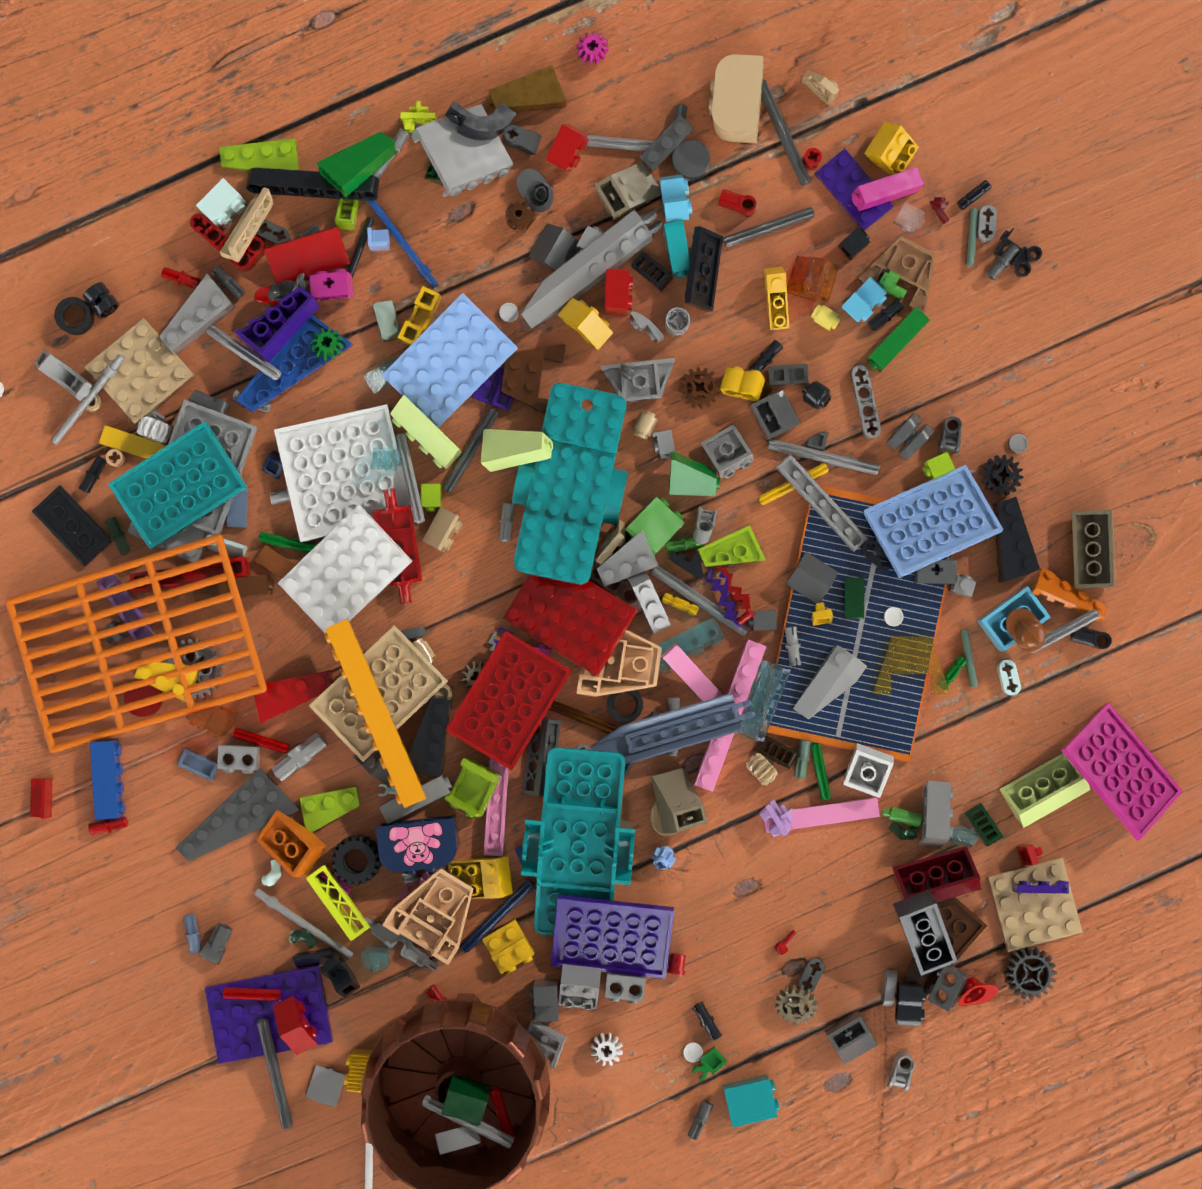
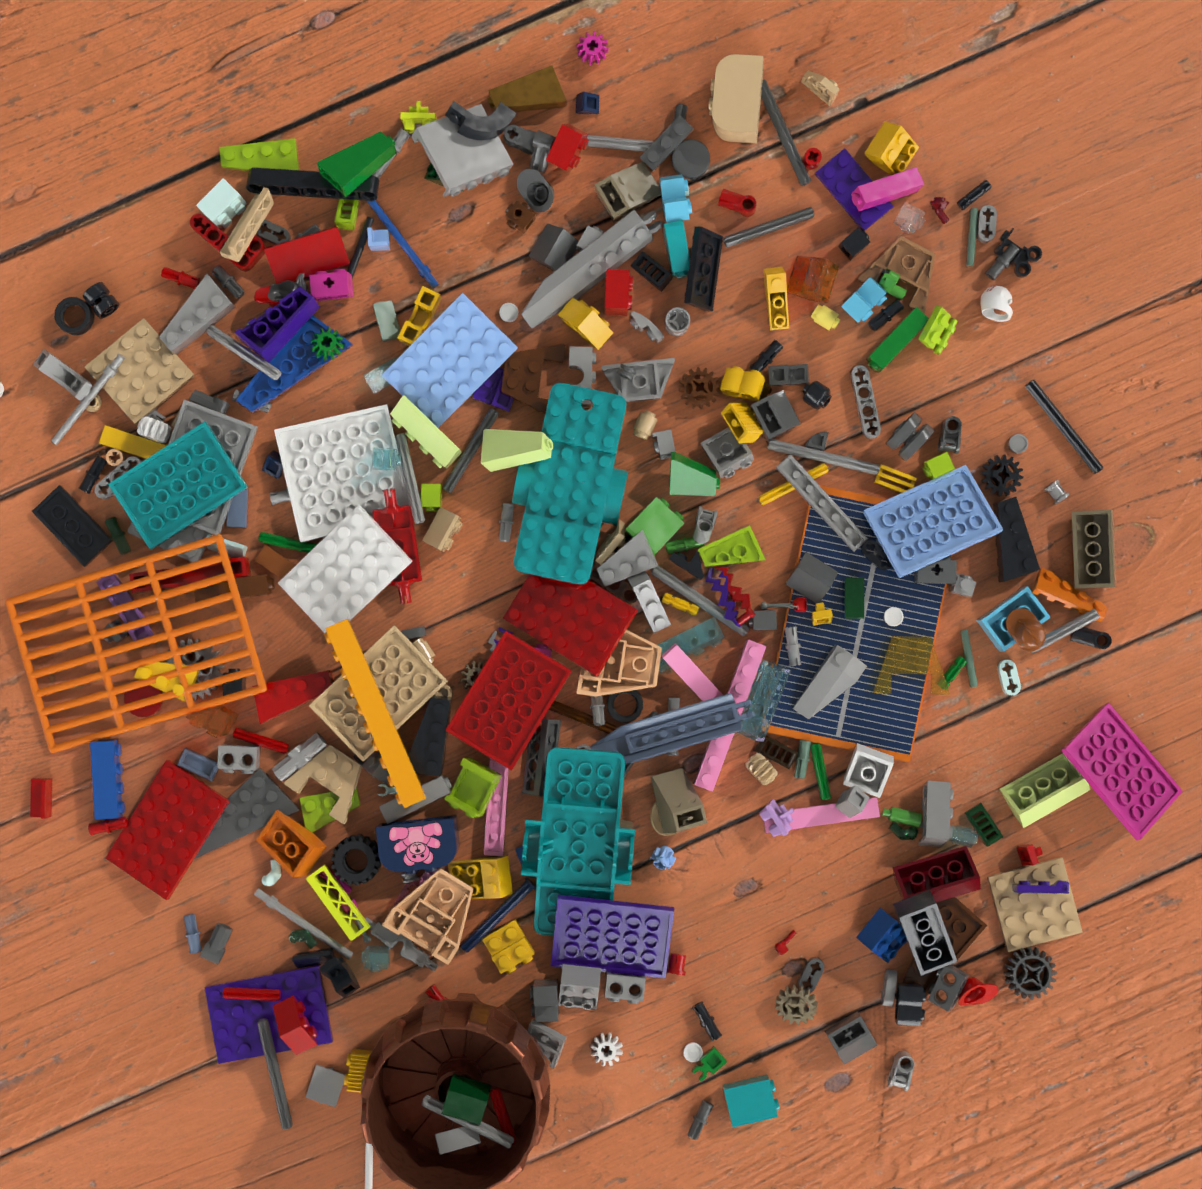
(104, 482): none -> light grey beam
(167, 829): none -> red plate
(234, 686): none -> black brick
(335, 773): none -> tan wing
(346, 909): none -> hinge
(542, 144): none -> dark grey piece
(582, 359): none -> light grey arch
(587, 103): none -> dark blue slope
(598, 710): none -> light grey axle
(742, 422): none -> yellow brick
(799, 605): none -> hinge
(852, 802): none -> light grey brick
(883, 935): none -> blue slope
(910, 485): none -> yellow tile
(934, 327): none -> lime plate
(996, 298): none -> white helmet
(1056, 491): none -> light grey bush
(1064, 426): none -> black axle

